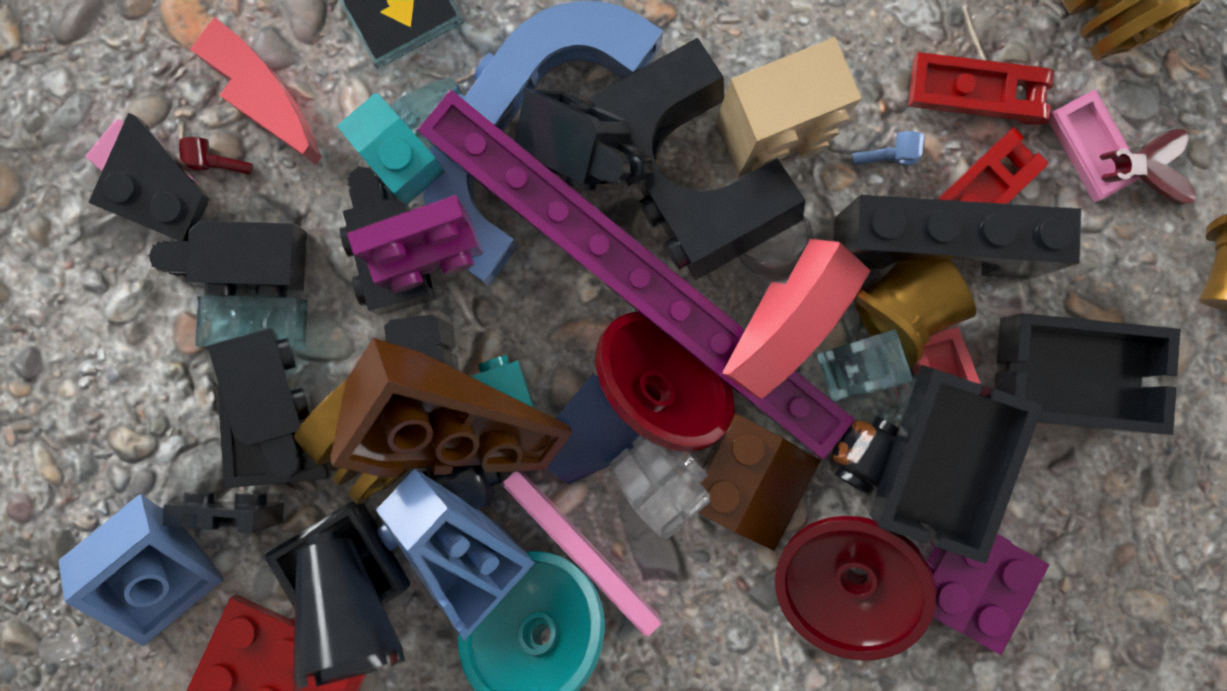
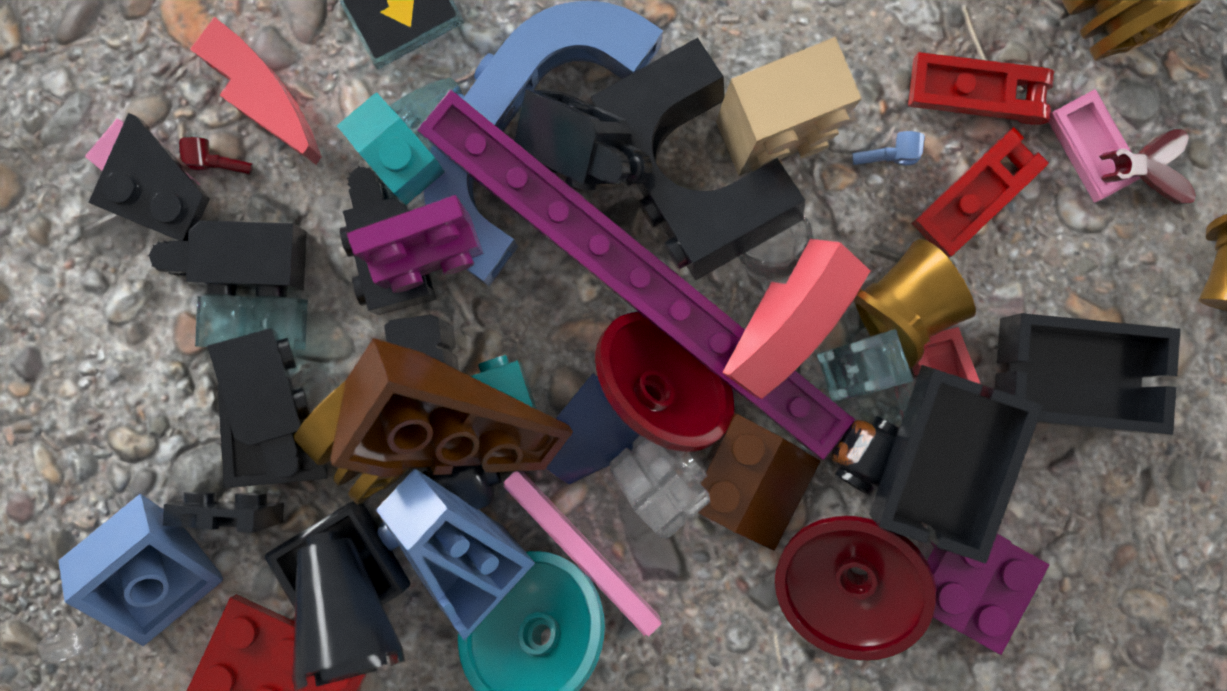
(1005, 237): black arch -> none

